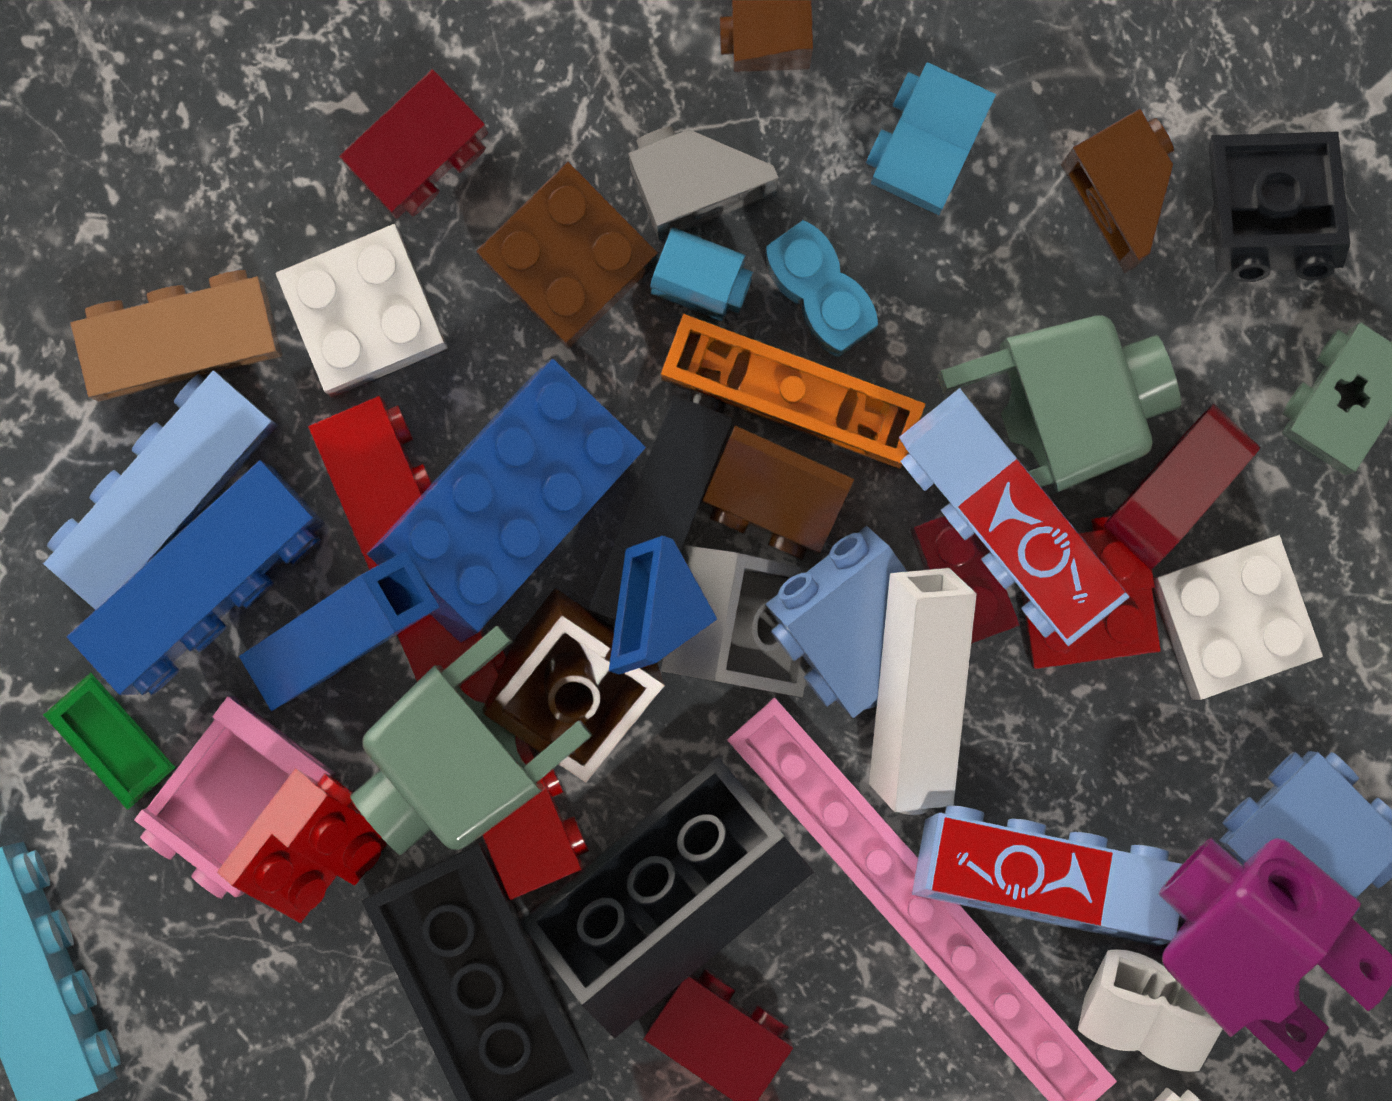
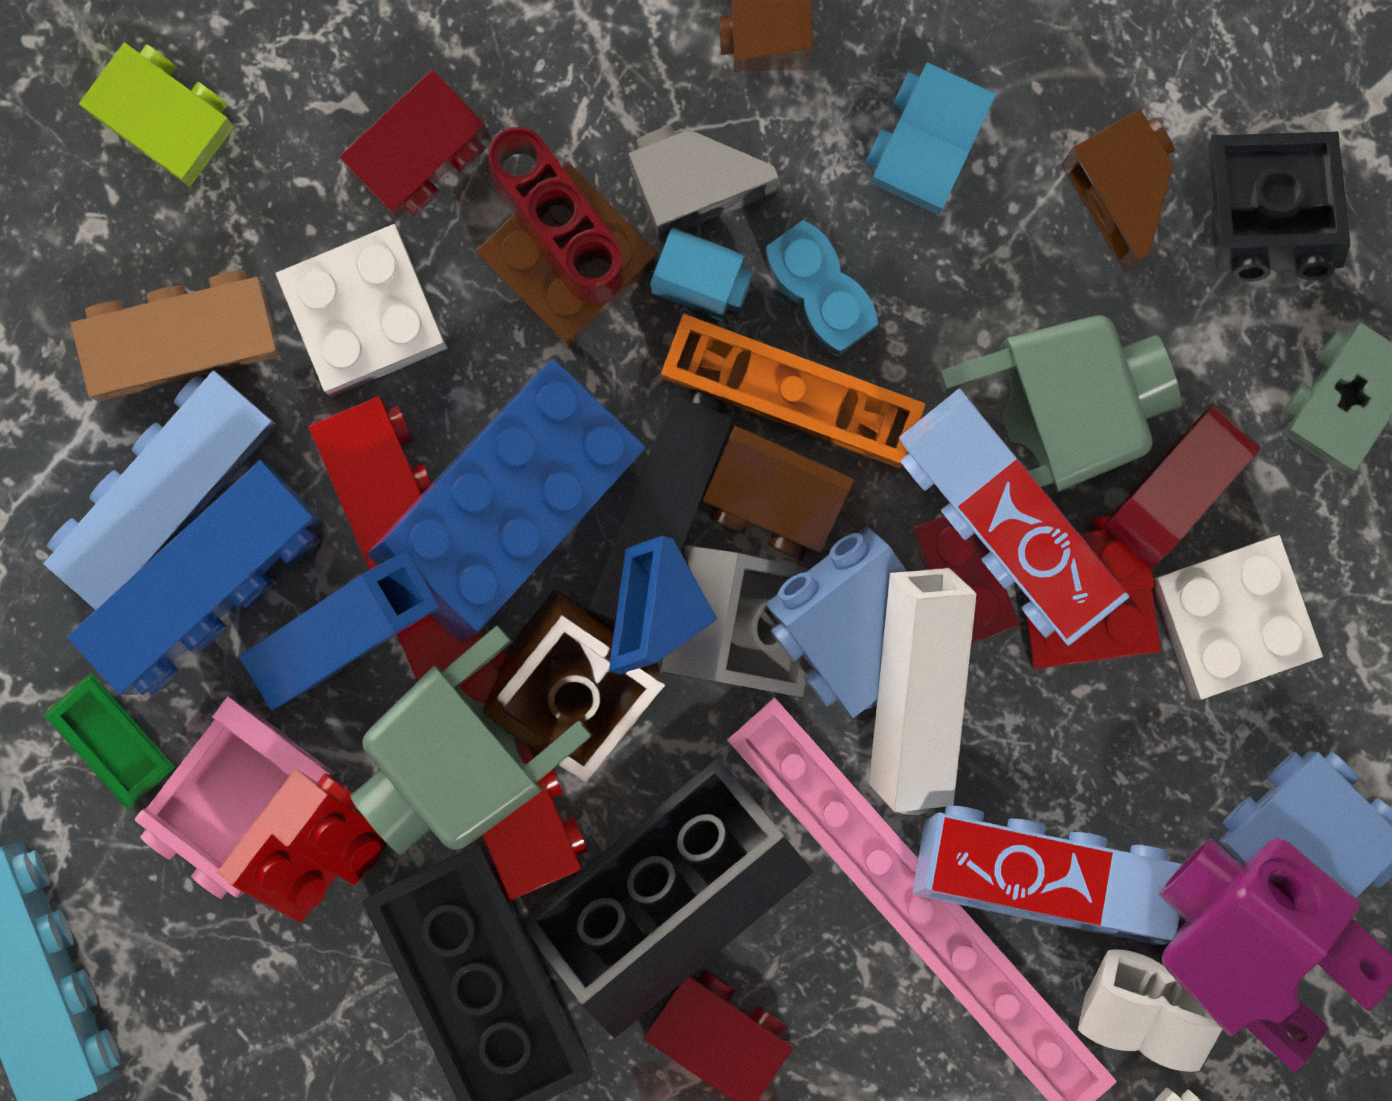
(157, 112): none -> lime brick
(547, 186): none -> dark red beam

